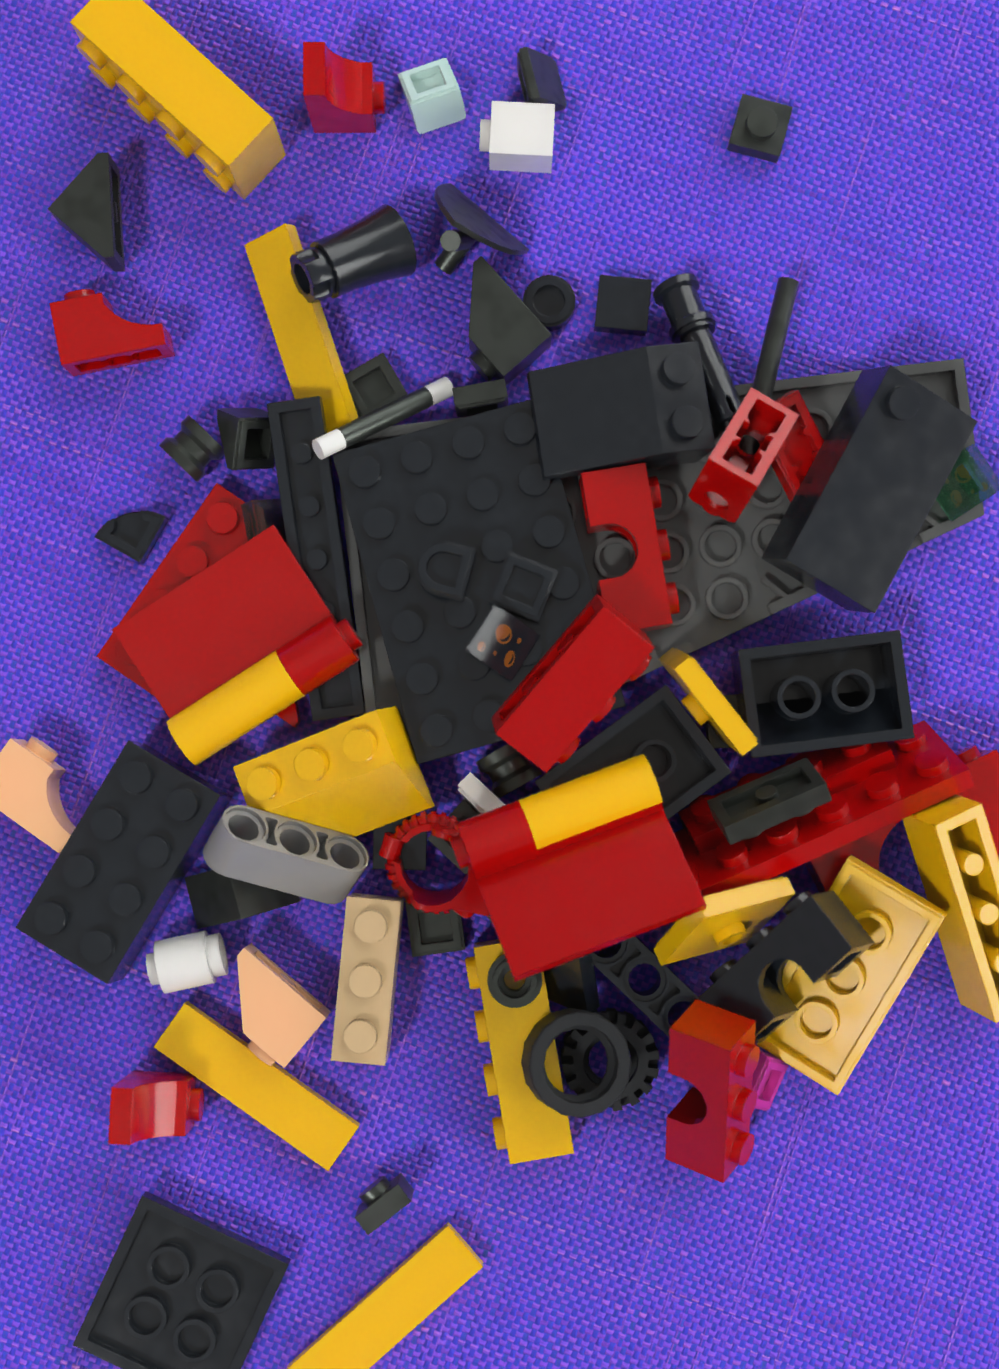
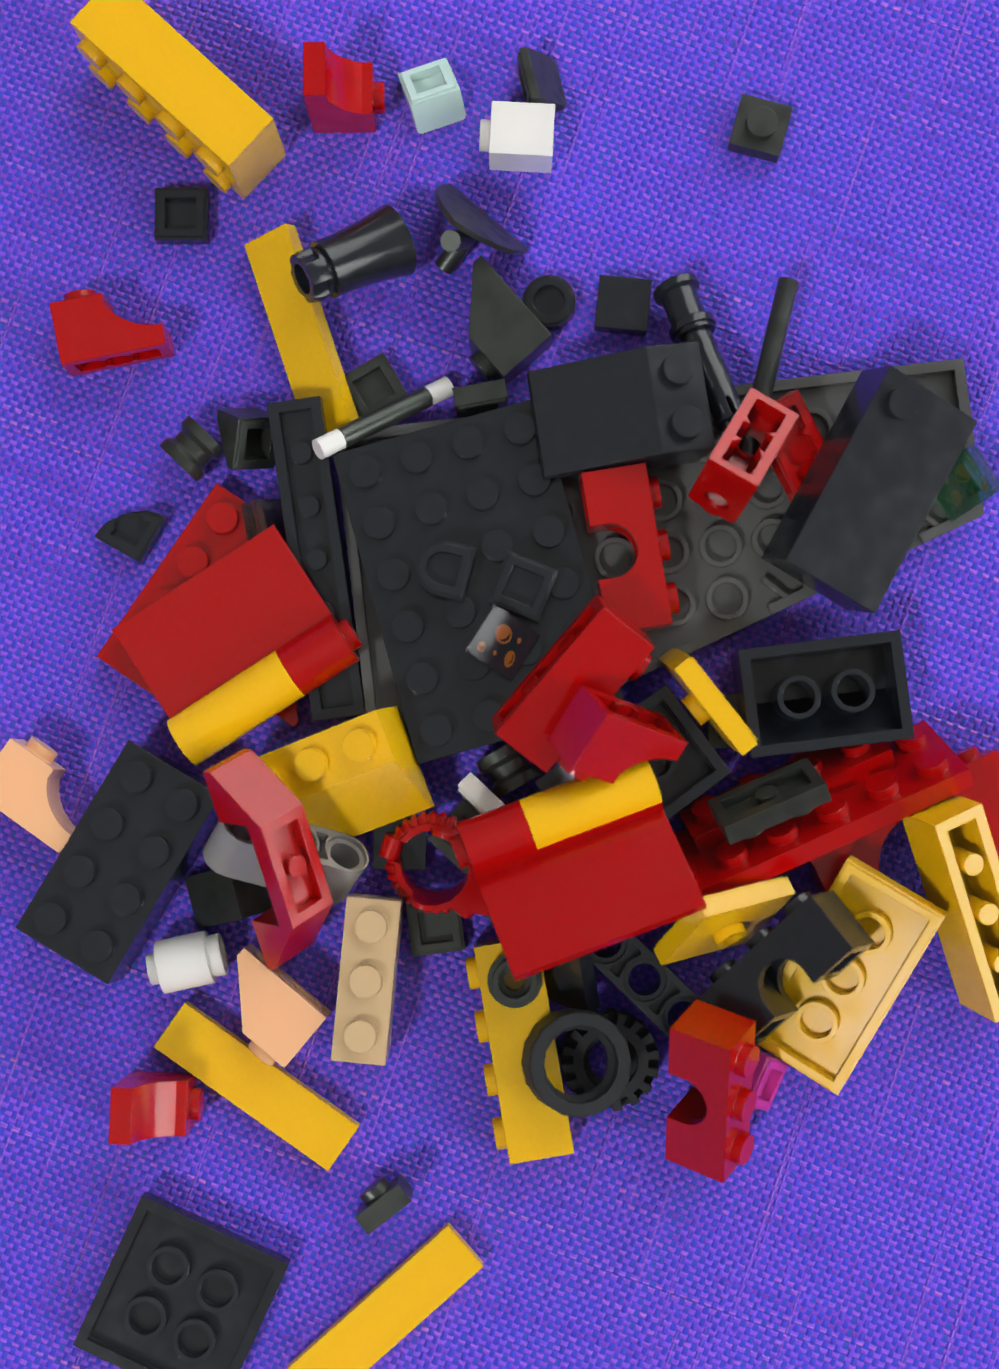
(93, 210): pearl dark grey slope -> none
(182, 216): none -> black tile
(254, 797): none -> red slope
(607, 735): none -> red arch

